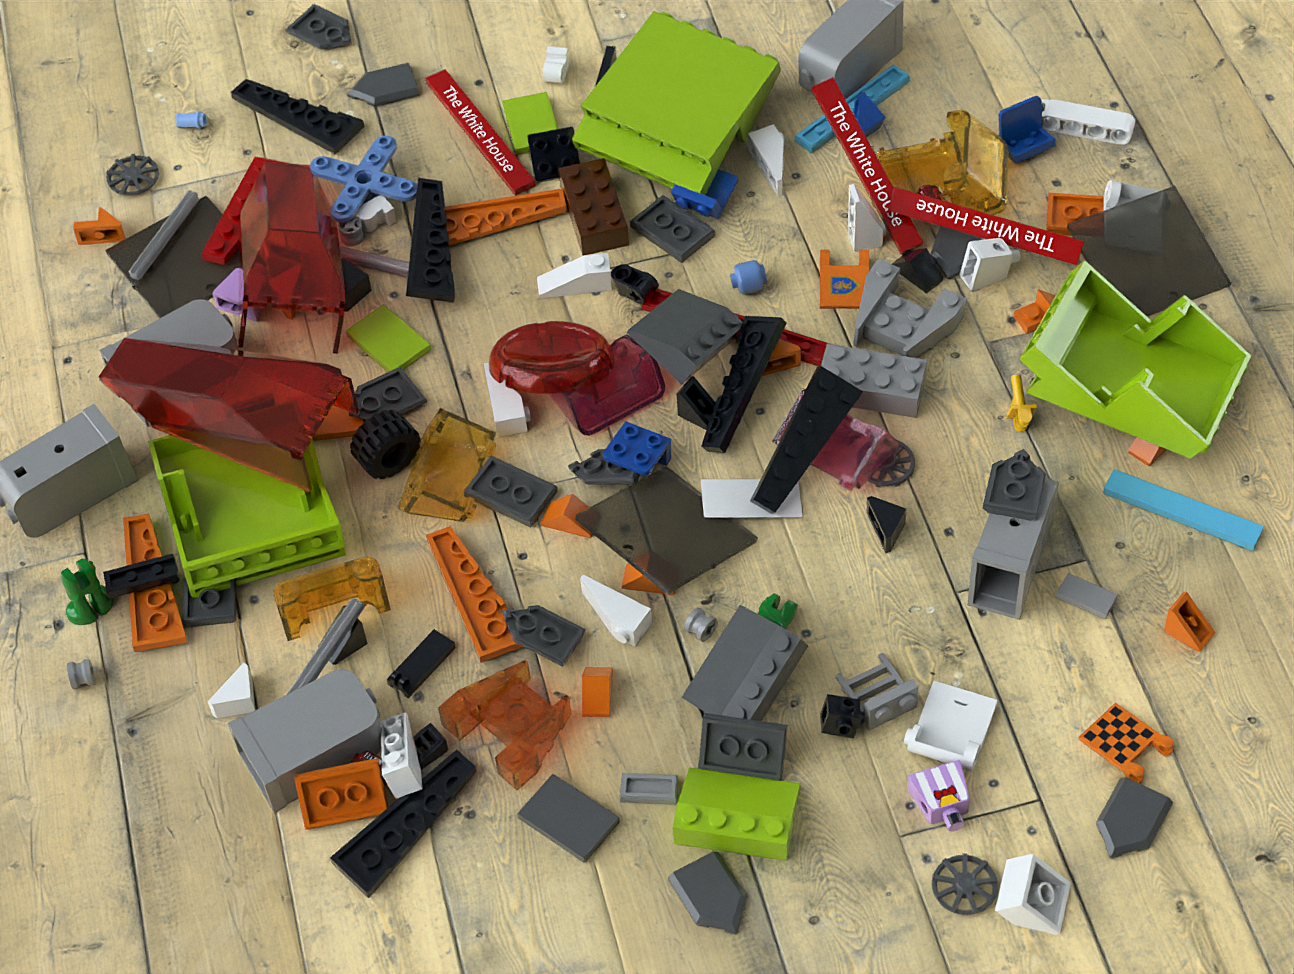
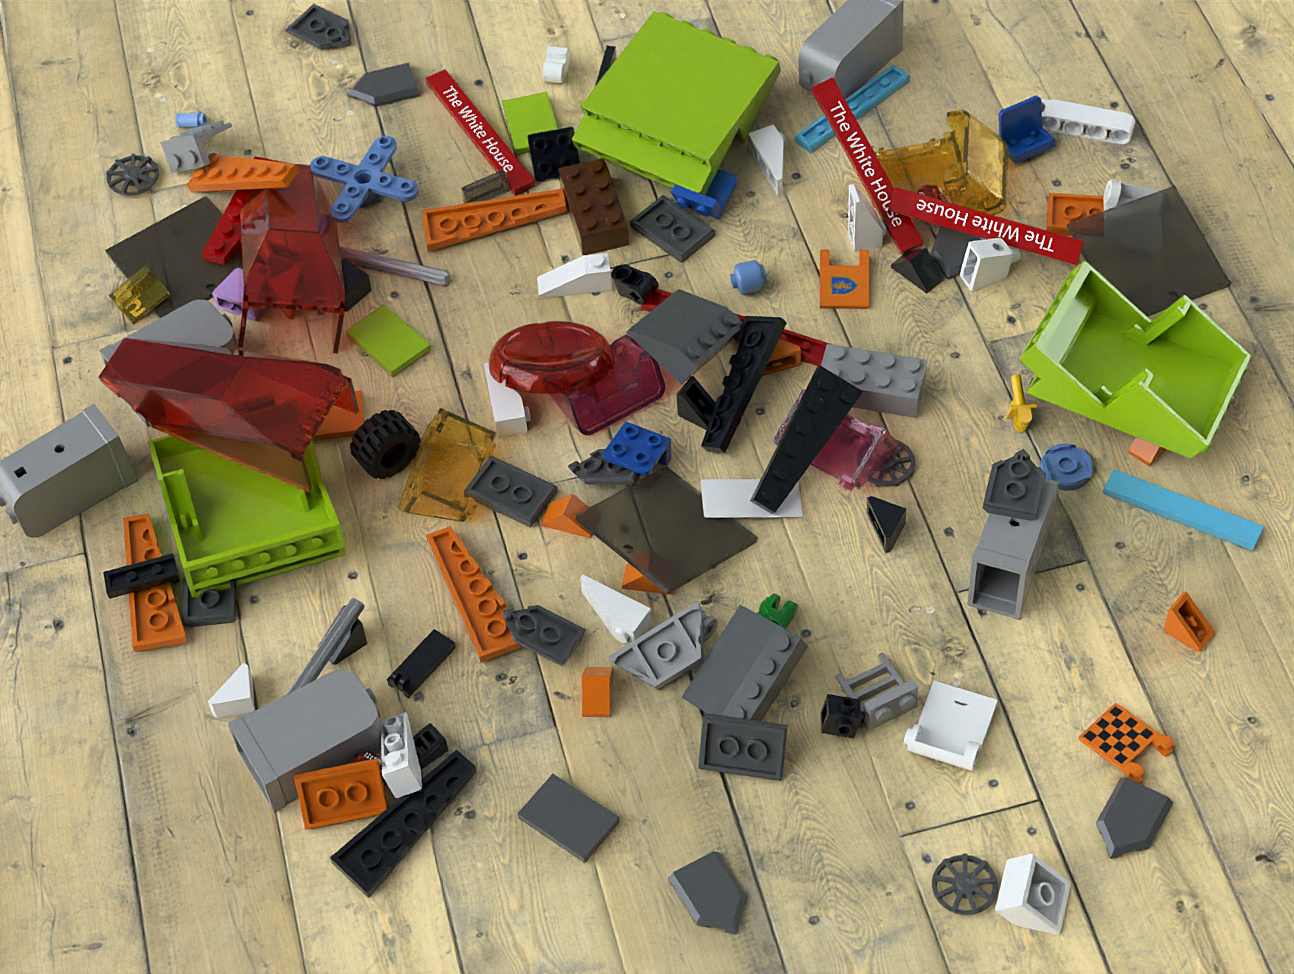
(79, 585): green piece -> none
(81, 673): light grey wheel -> none
(104, 230): orange slope -> none
(139, 294): none -> clear yellow panel
(163, 235): light grey axle -> none
(187, 148): none -> light grey plate
(240, 174): none -> orange wing
(312, 122): black wing -> none
(328, 587): clear yellow windscreen -> none
(351, 232): light grey wheel -> none
(376, 213): white leg -> none
(387, 392): dark grey tile -> none
(430, 258): black wing -> none
(486, 188): none -> clear smoke tile
(512, 715): clear orange wedge -> none
(649, 788): light grey tile -> none
(666, 649): none -> light grey wing
(736, 813): lime slope -> none
(867, 114): blue slope -> none
(901, 323): light grey wedge -> none
(941, 794): torso -> none
(1032, 314): orange slope -> none
(1067, 466): none -> medium blue tile
(1086, 596): light grey tile -> none

